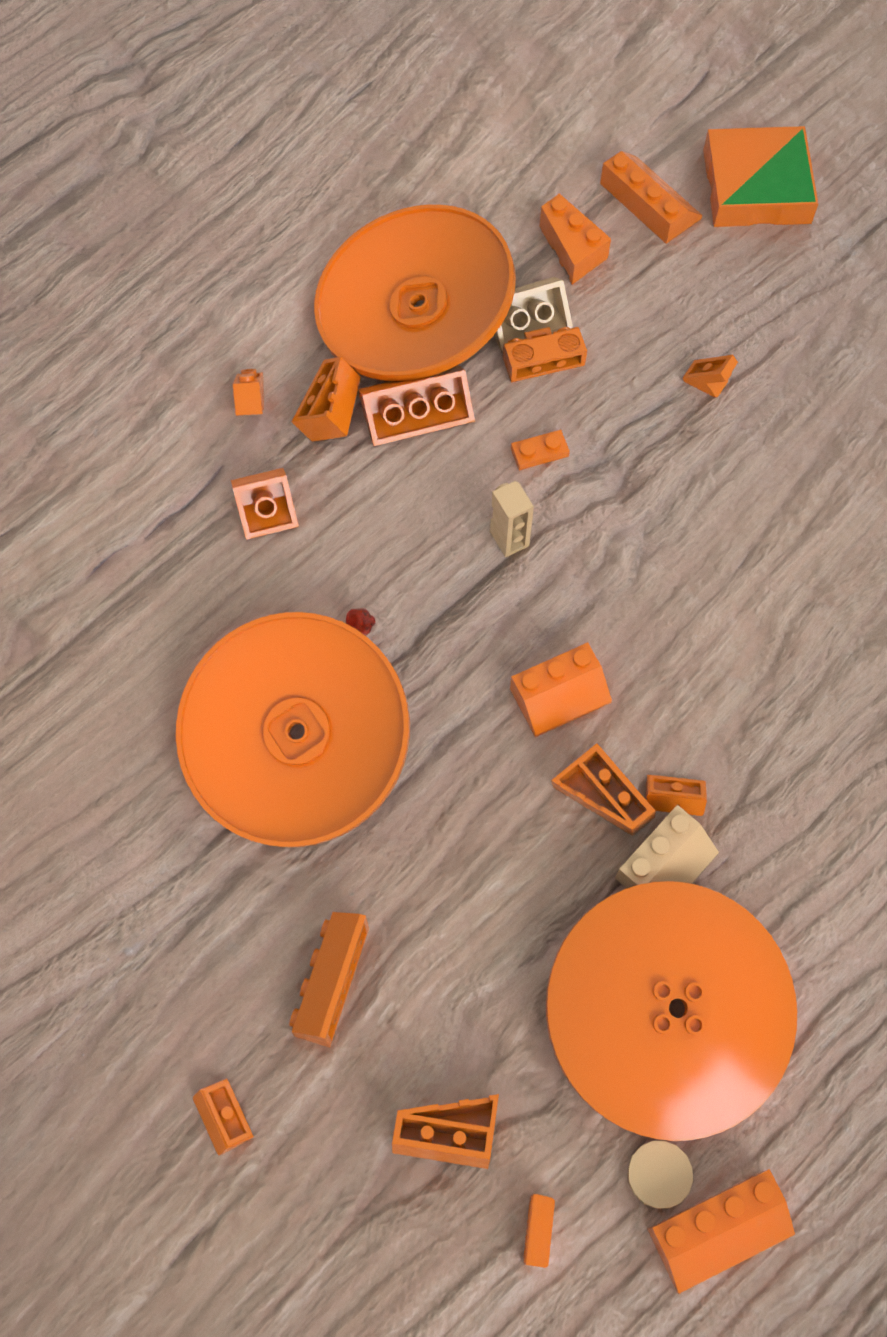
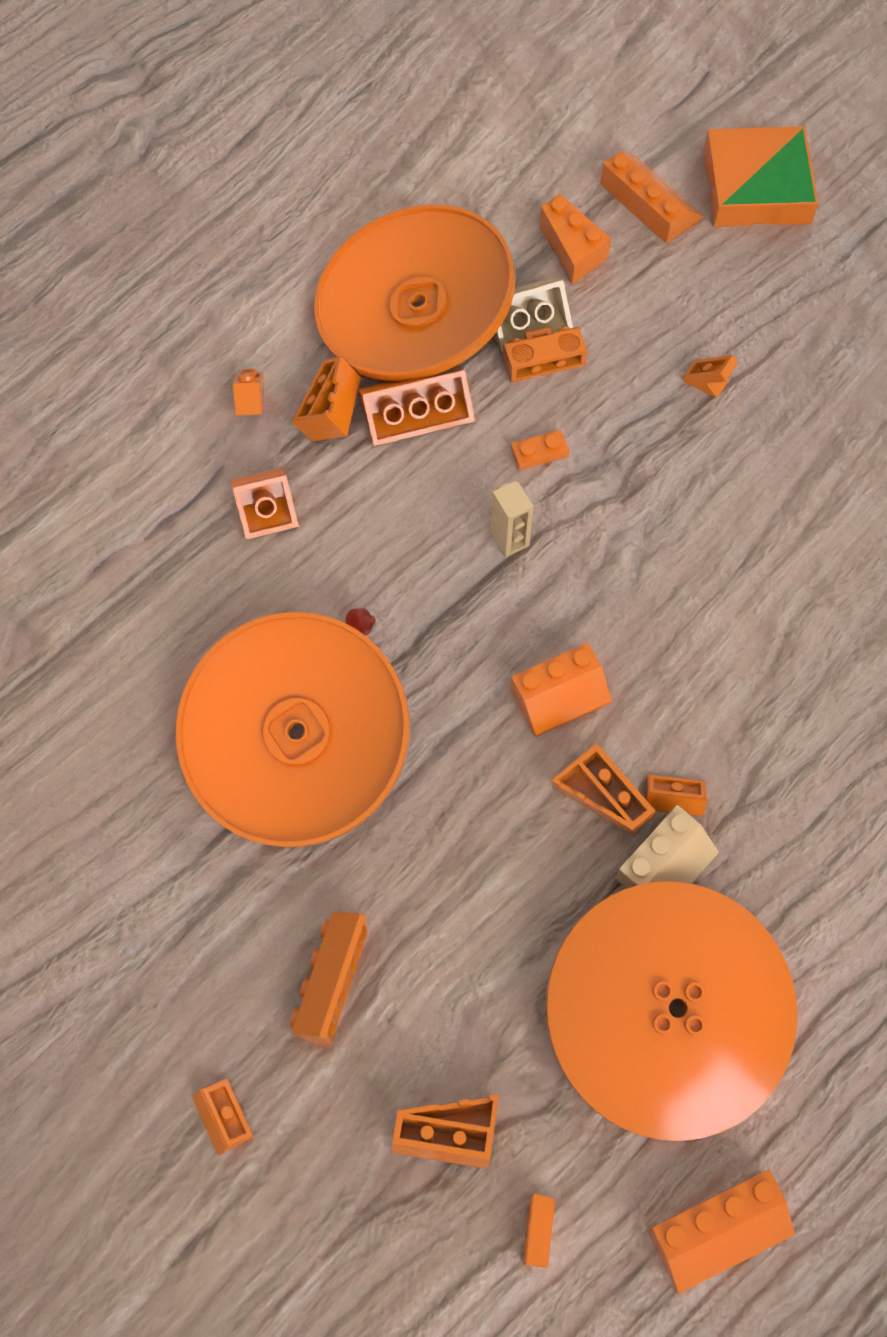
(660, 1174): tan tile -> none

